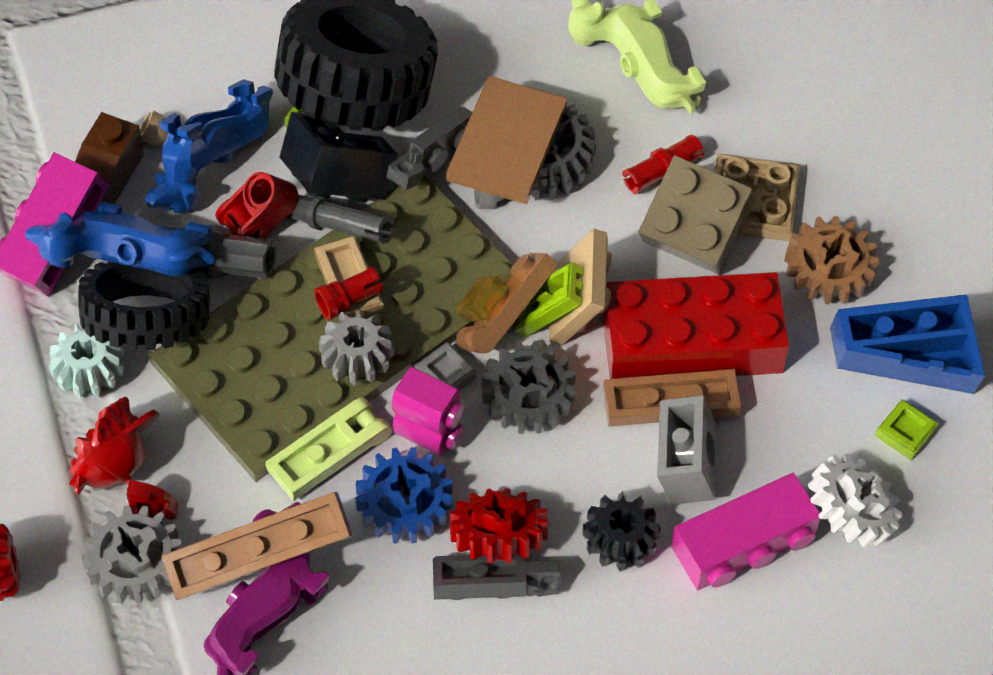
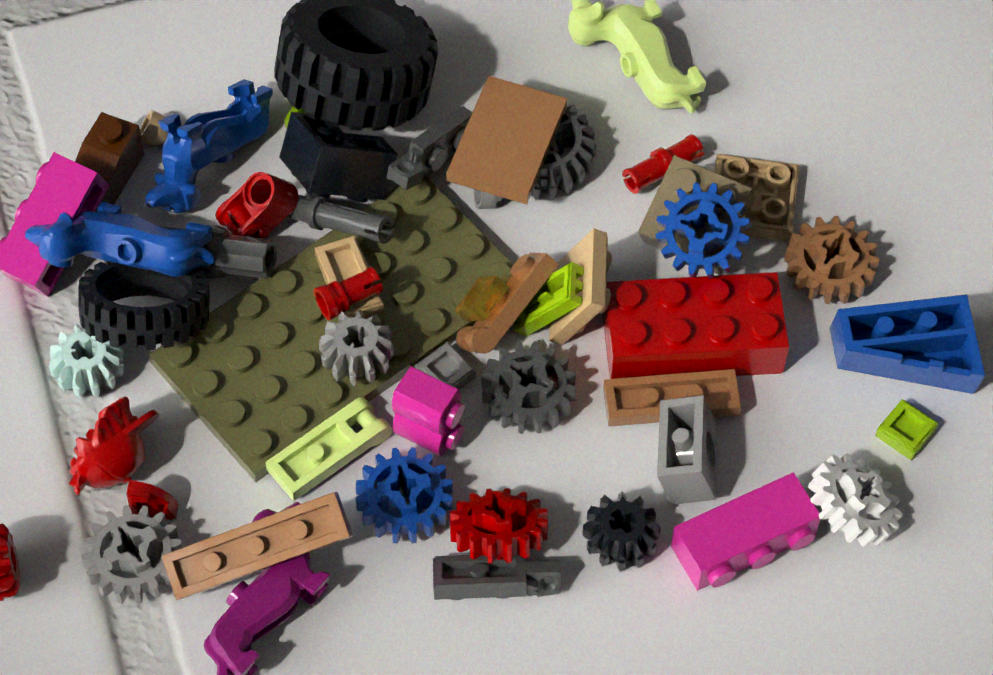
(708, 212): none -> blue gear

